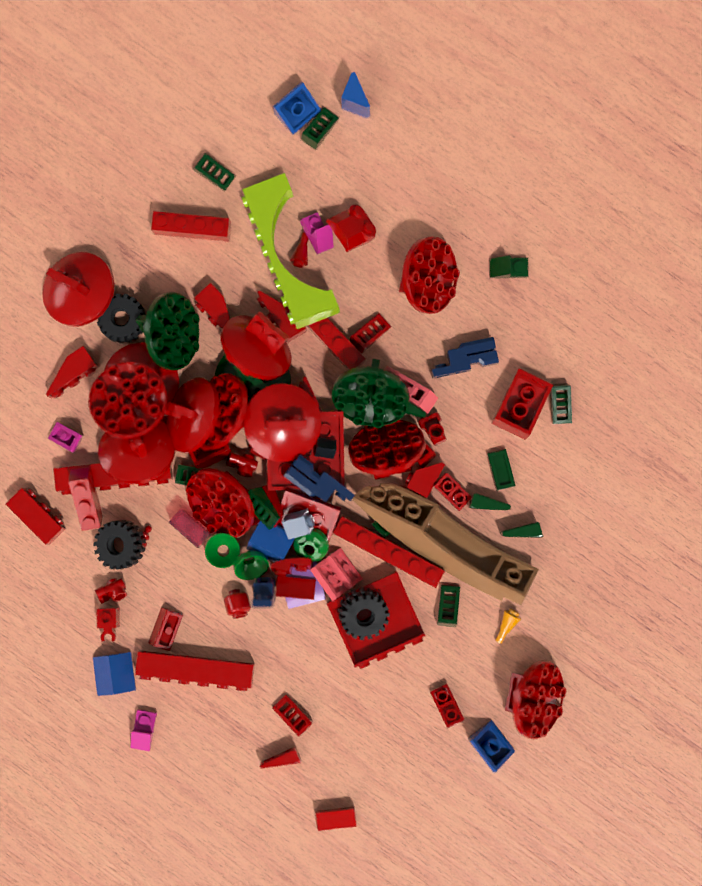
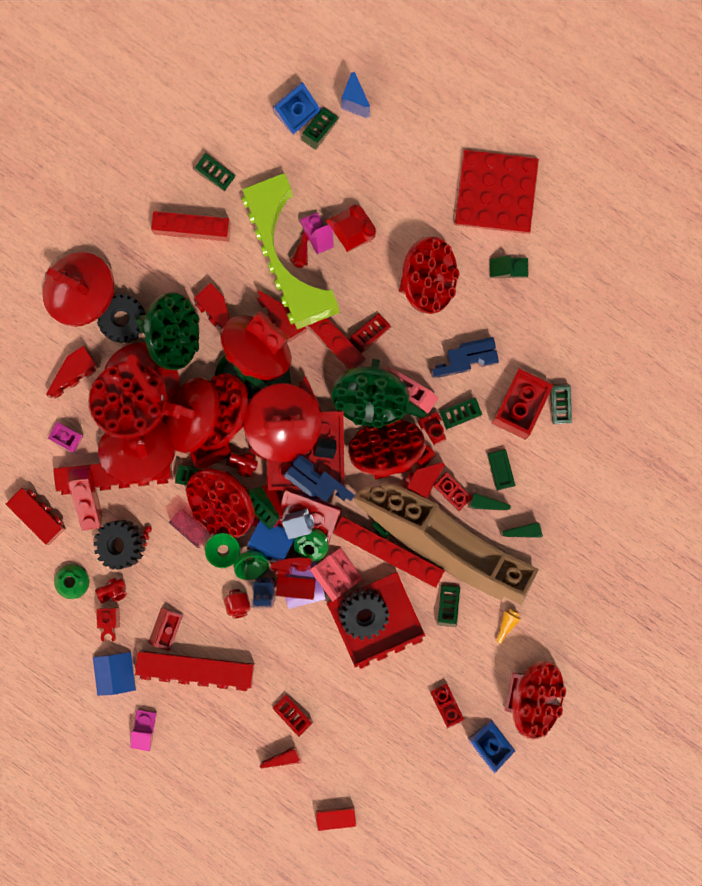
(81, 581): none -> green piece
(143, 379): none -> red plate
(473, 401): none -> dark green slope
(496, 191): none -> red plate

